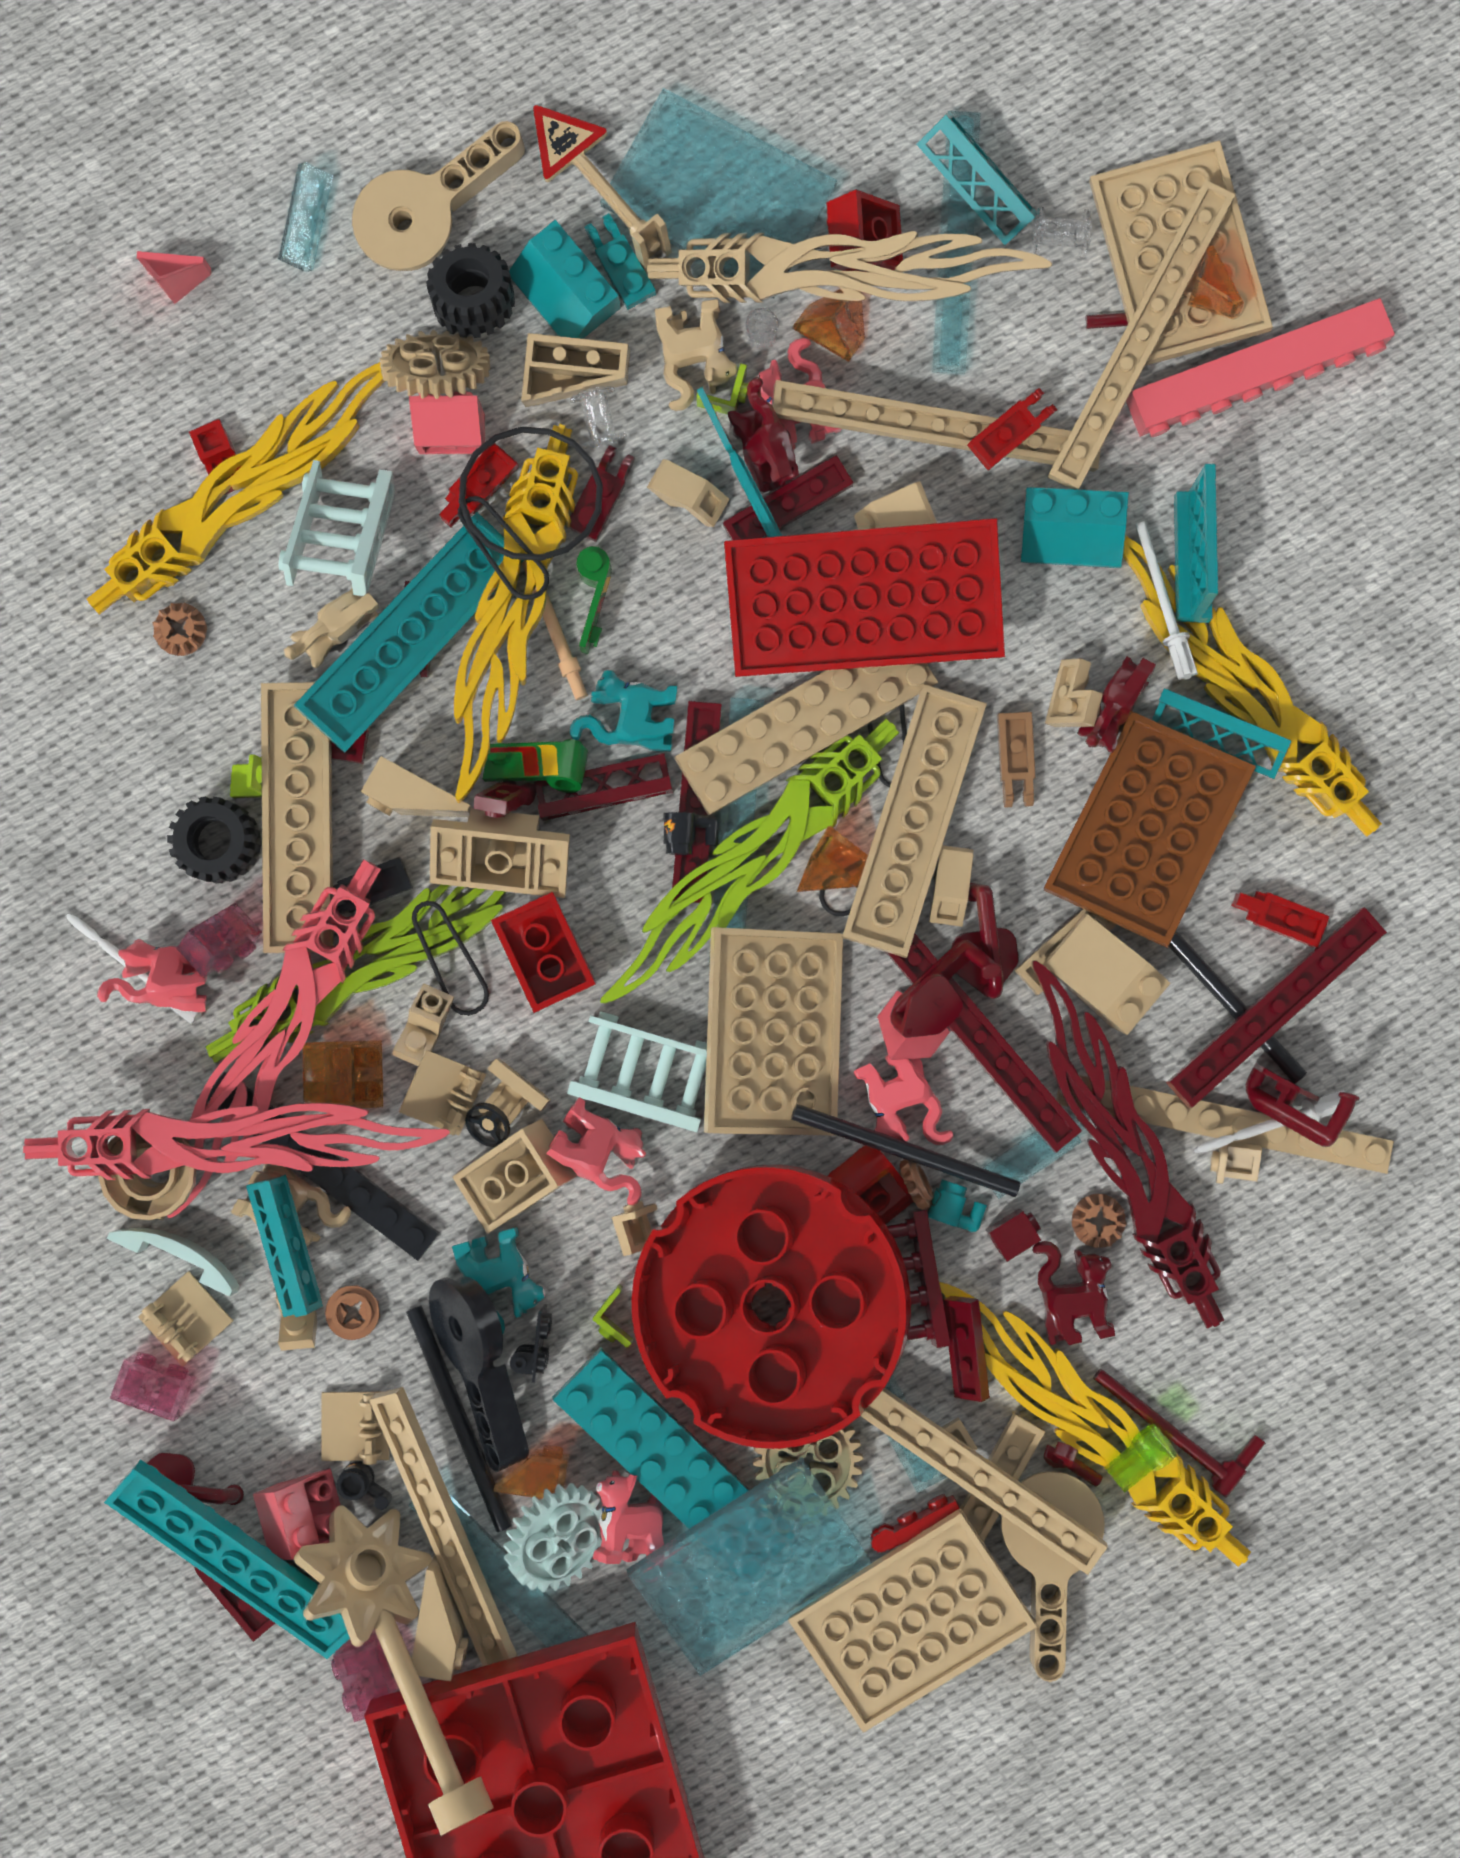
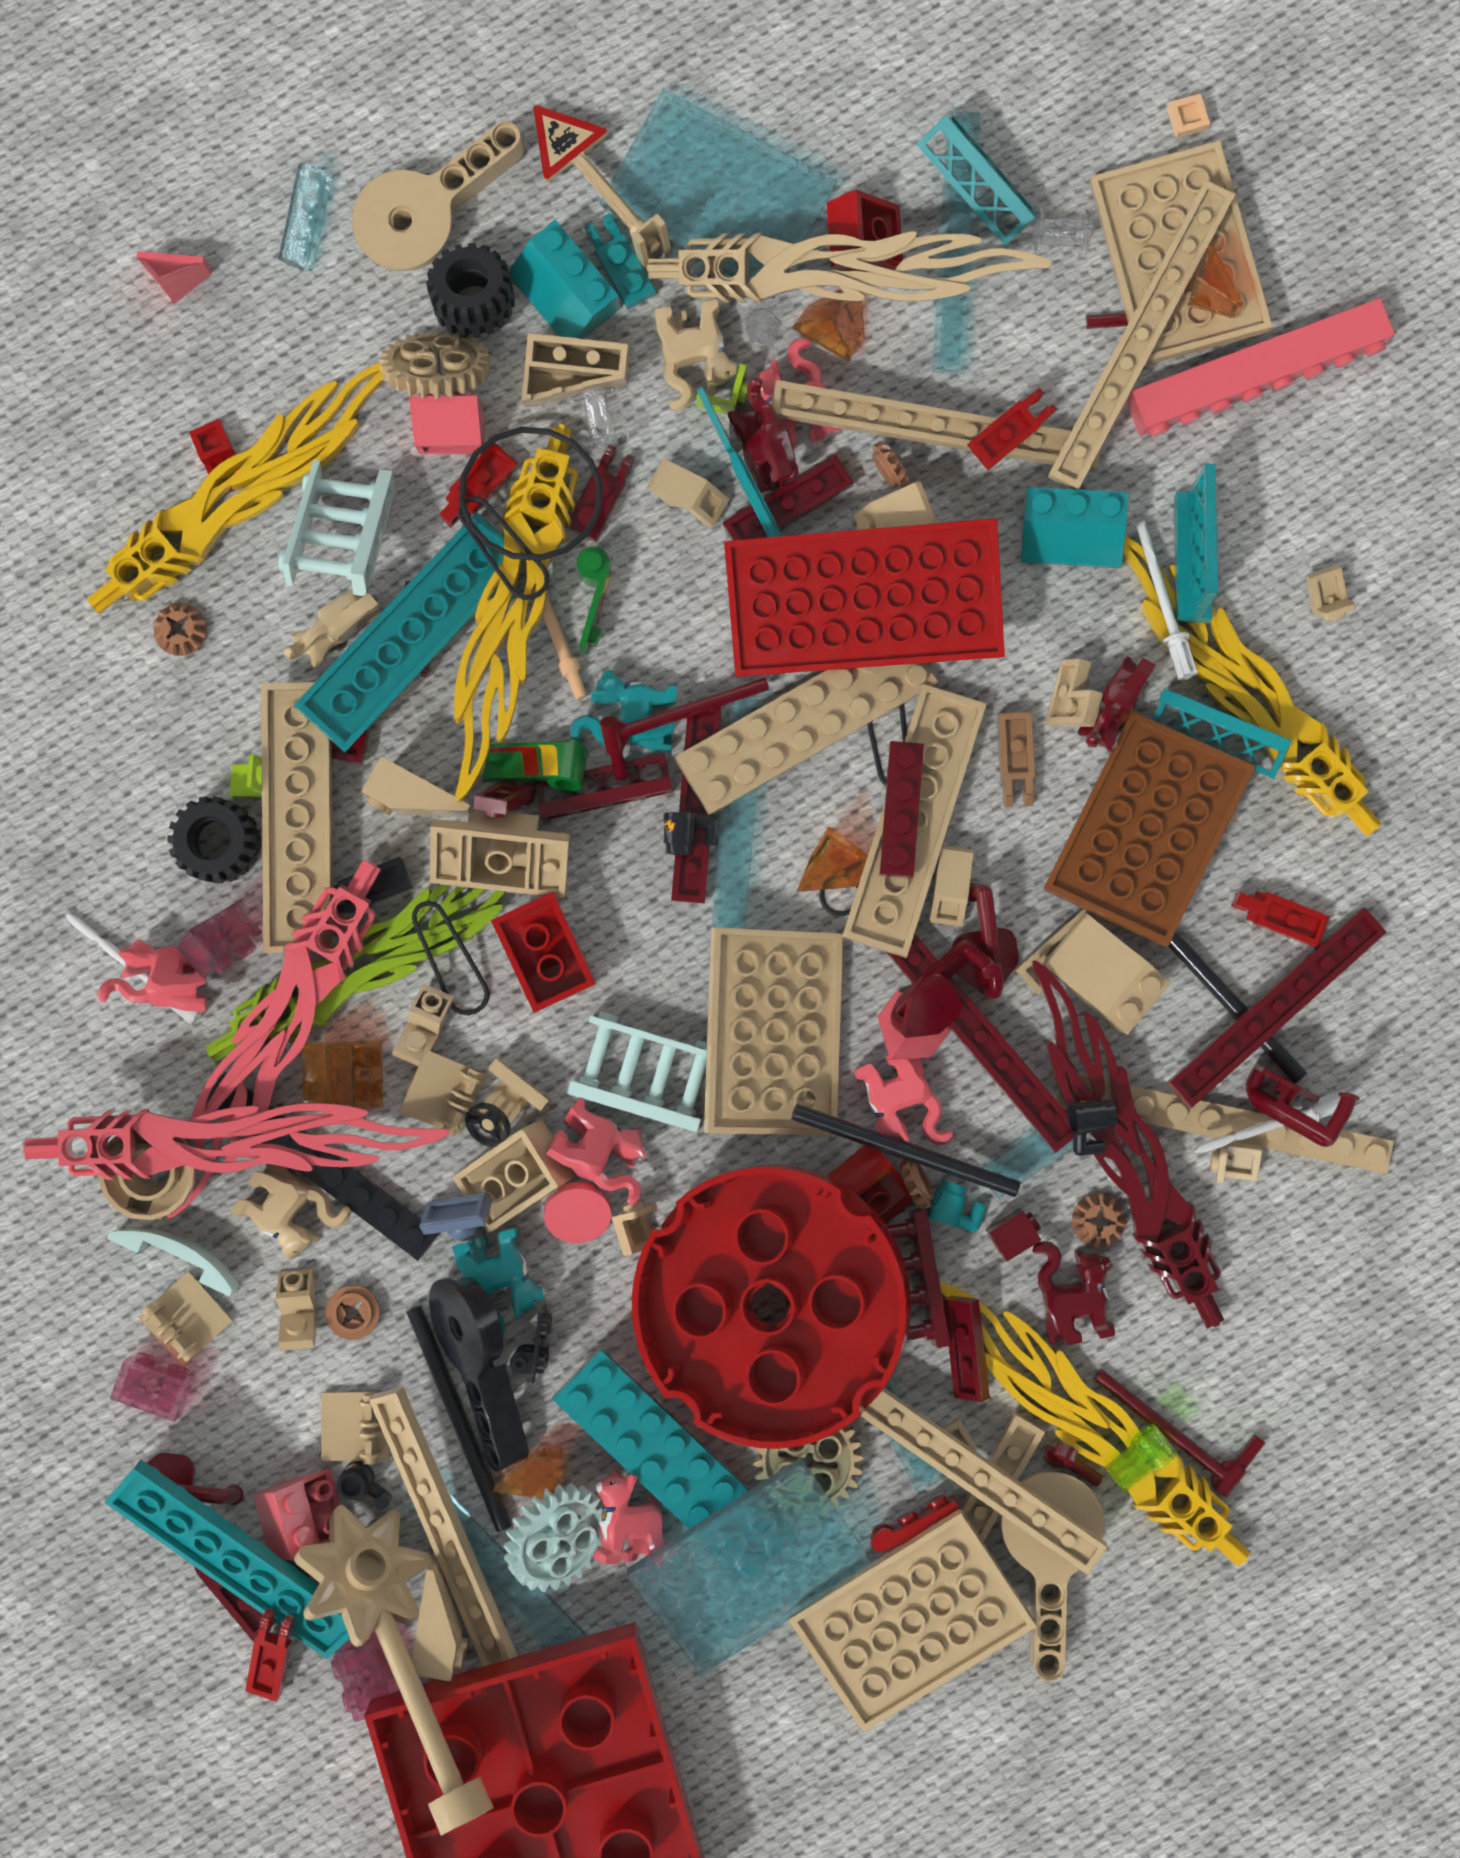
(270, 1657): none -> red hinge
(284, 1246): teal fence -> none
(456, 1215): none -> sand blue tile
(577, 1212): none -> coral tile
(607, 1327): lime bracket -> none
(616, 733): none -> dark red bar
(802, 824): lime piece -> none
(889, 466): none -> nougat gear
(901, 809): none -> dark red plate
(1090, 1117): none -> black piece
(1188, 115): none -> light nougat plate
(1328, 593): none -> tan bracket

